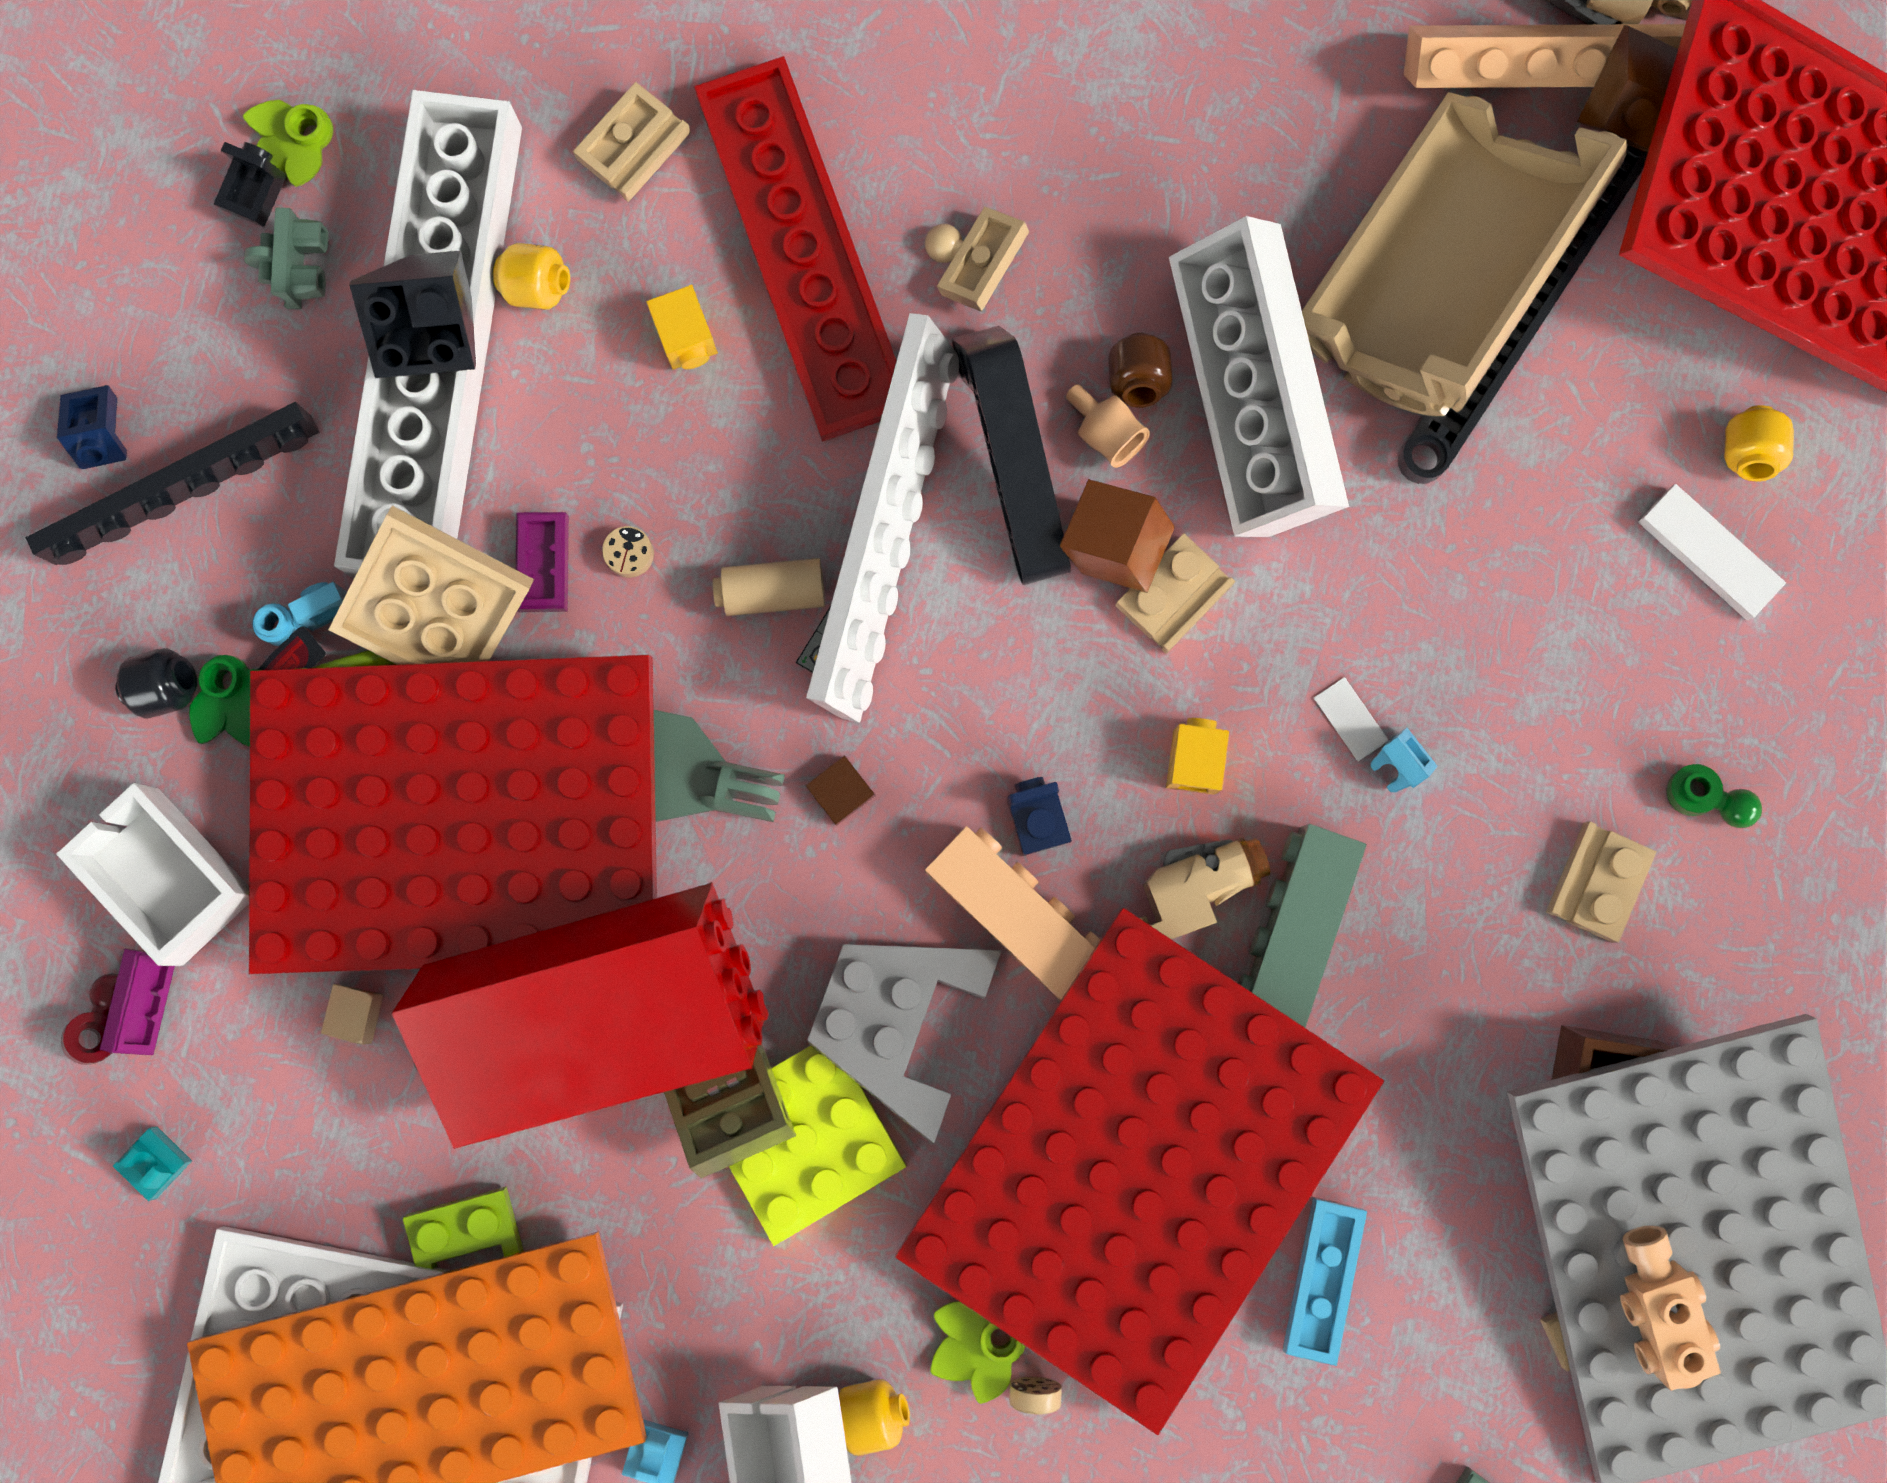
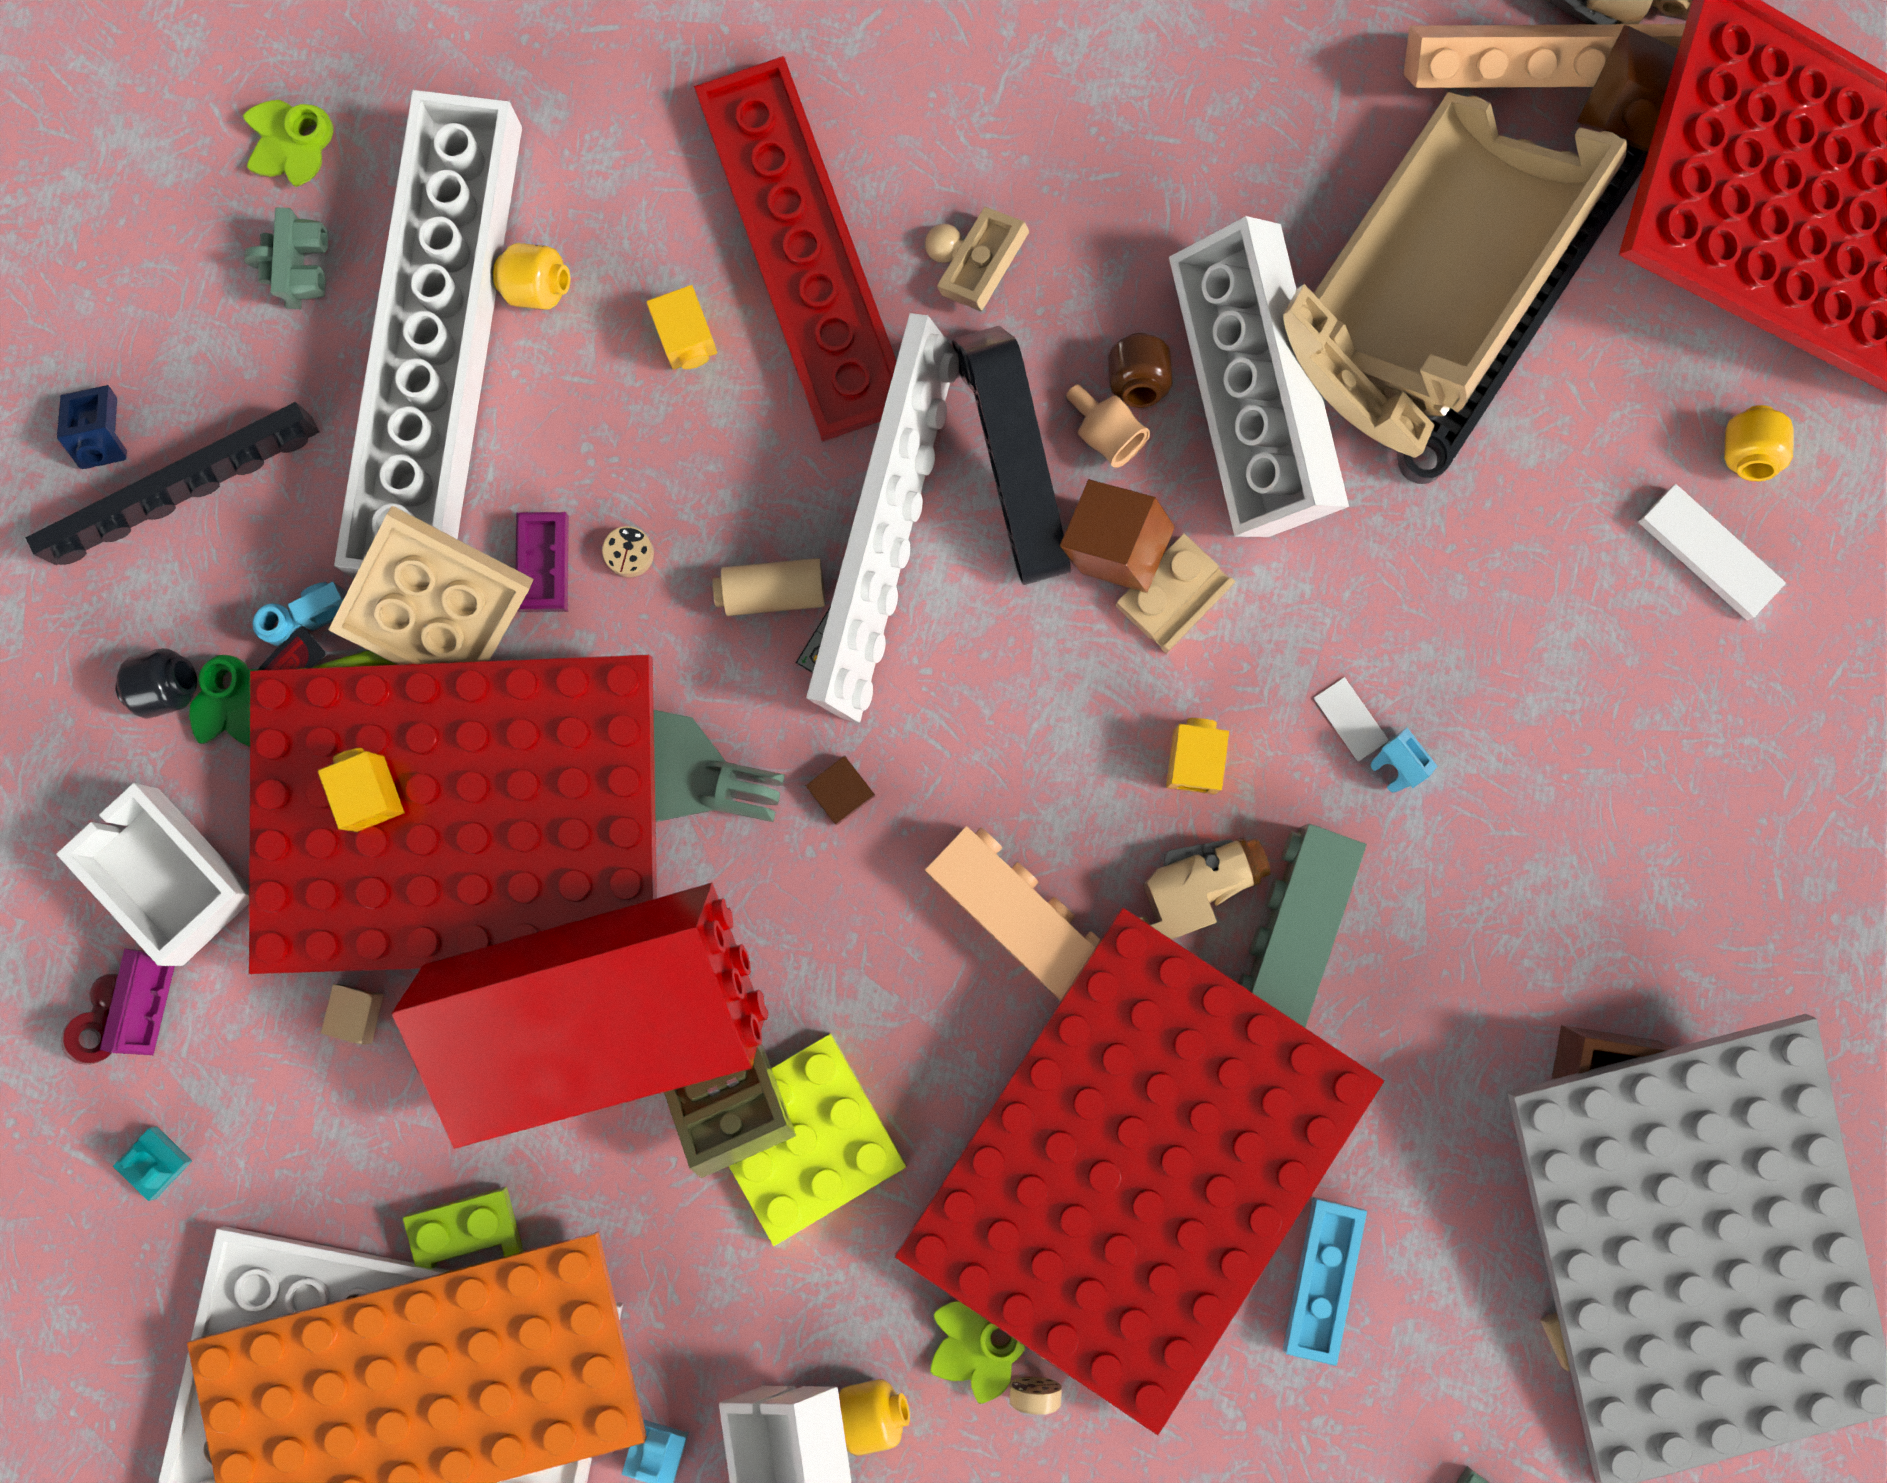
(249, 183): black bracket -> none
(360, 790): none -> yellow brick
(417, 315): black slope -> none
(631, 141): tan plate -> none
(876, 1014): light grey wing -> none
(1038, 816): dark blue bracket -> none
(1392, 422): none -> tan slope
(1601, 882): tan plate -> none
(1673, 1345): light nougat brick -> none
(1737, 807): green plate -> none

